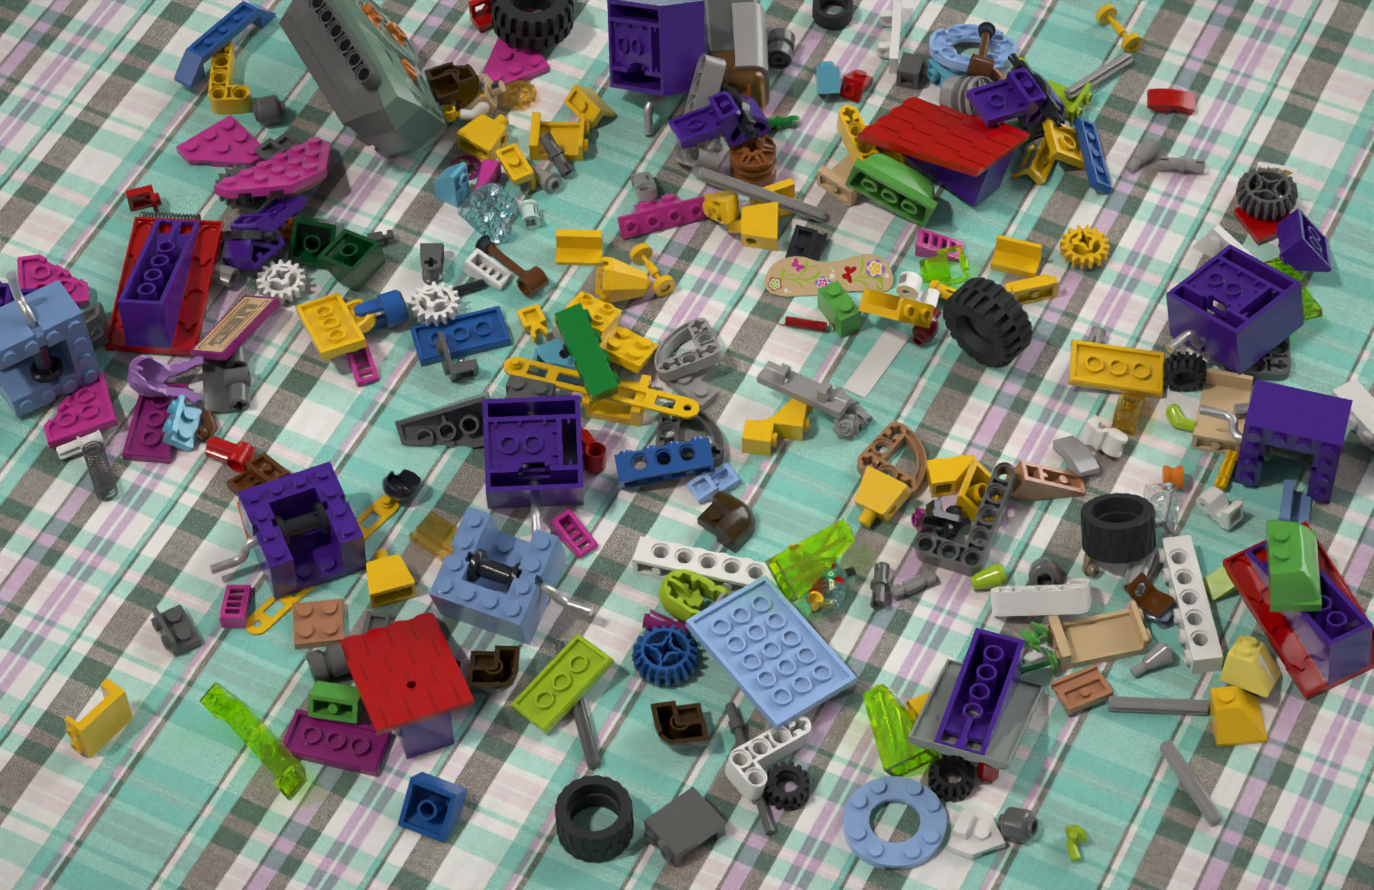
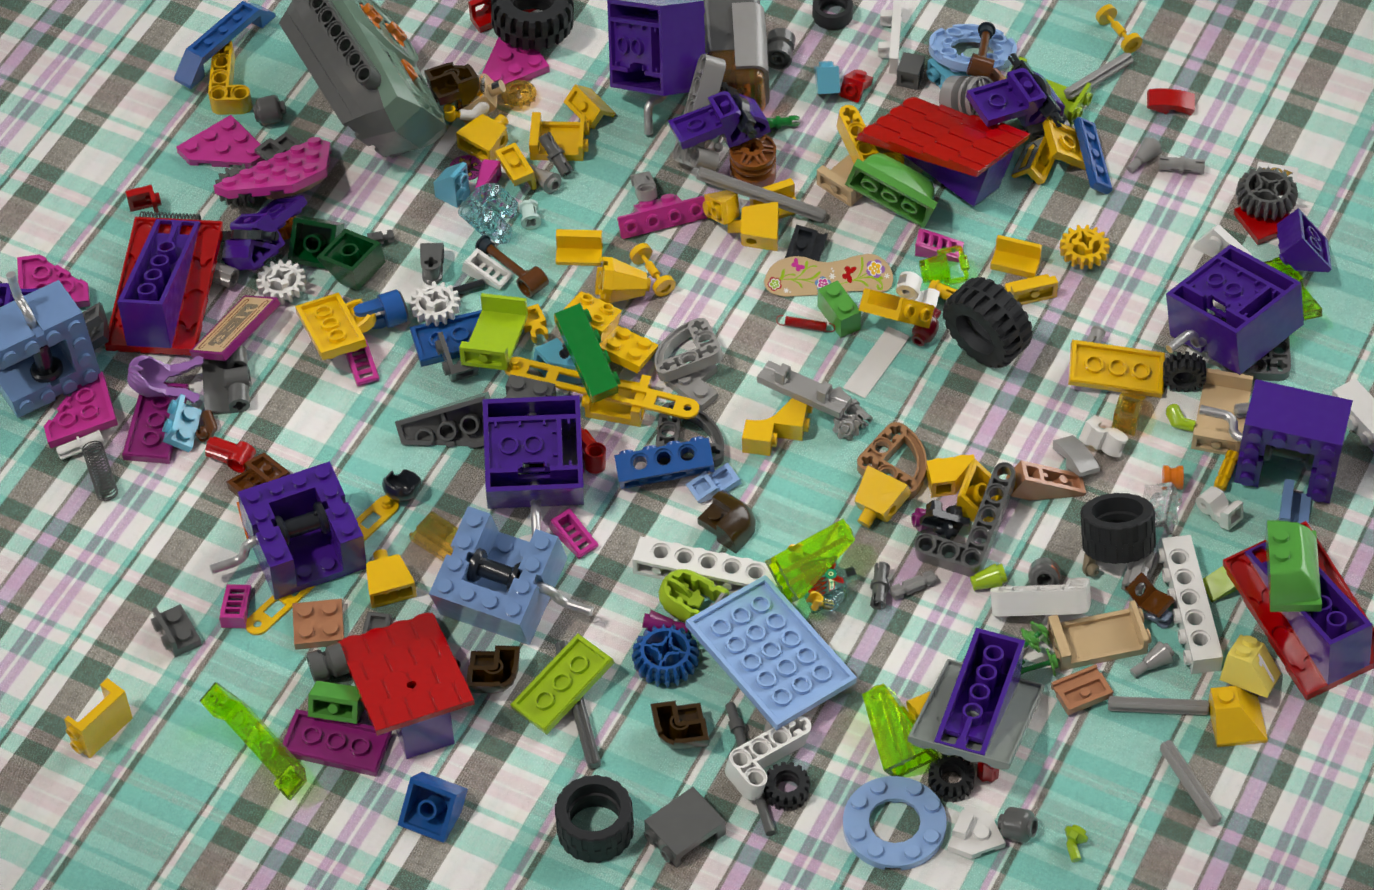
(495, 332): none -> lime panel

